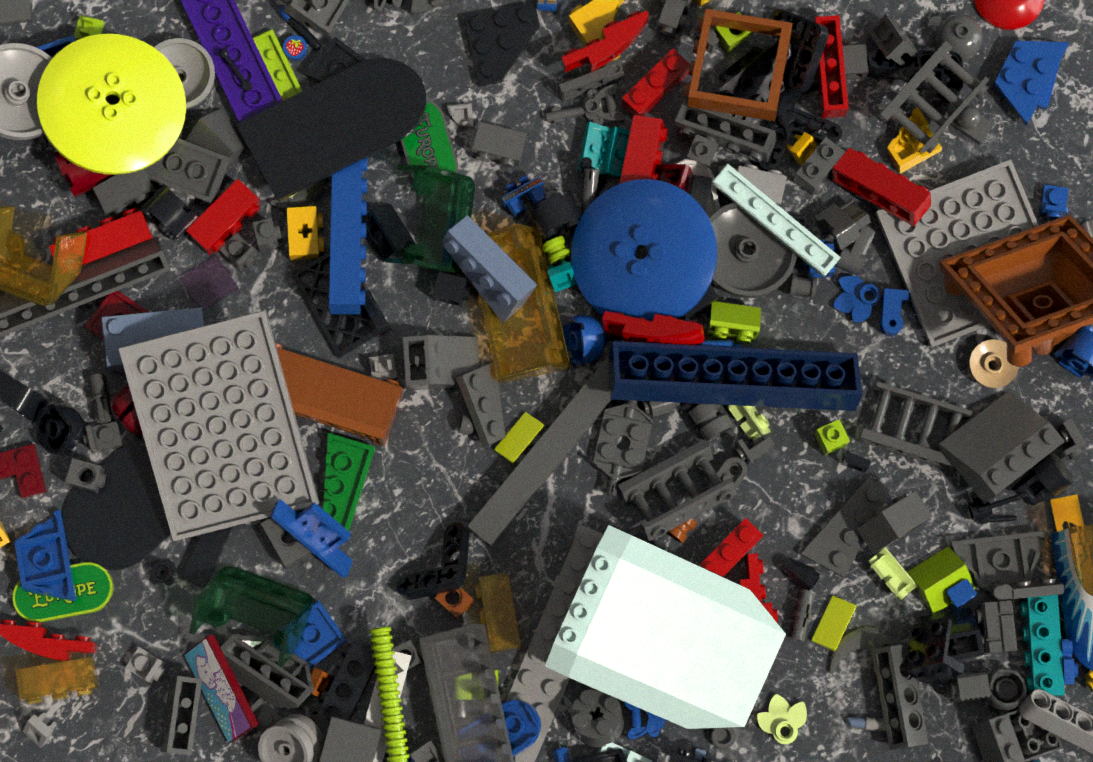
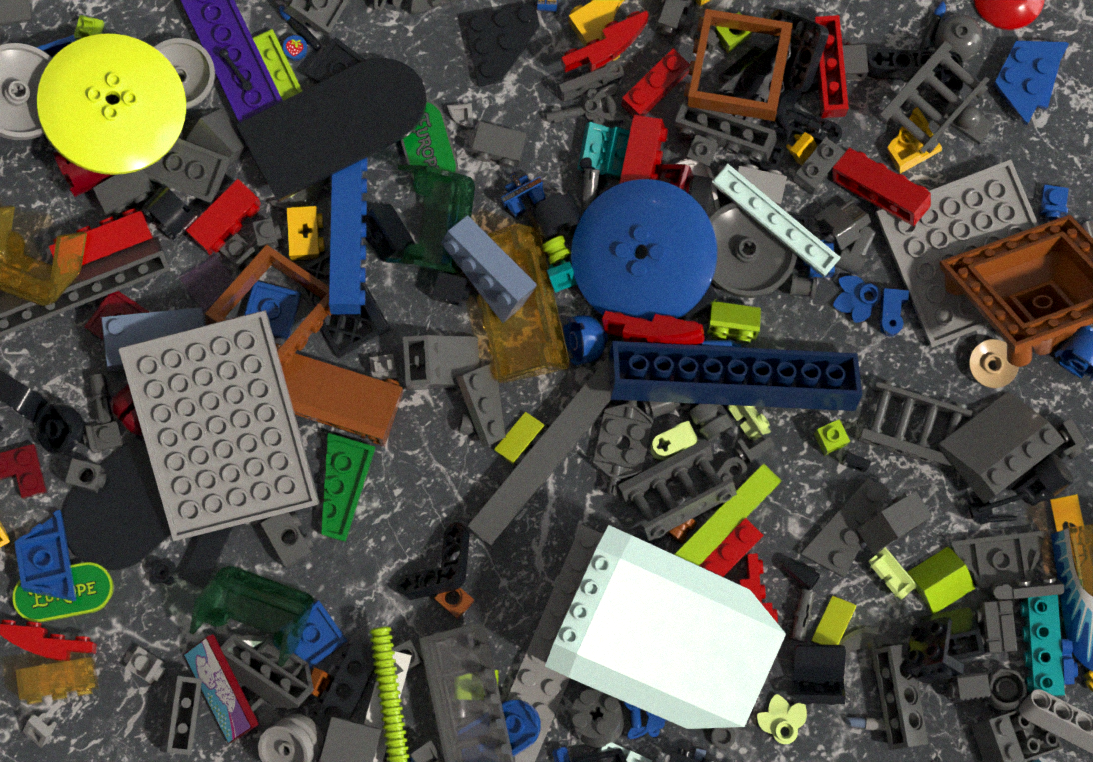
(252, 274): none -> dark orange window
(279, 304): none -> blue tile
(316, 532): blue bracket -> none
(498, 612): clear yellow brick -> none
(676, 439): none -> yellowish green piece
(729, 516): none -> lime beam
(819, 674): none -> black bracket
(892, 40): dark grey hinge -> none
(934, 23): none -> black piece
(960, 594): blue slope -> none

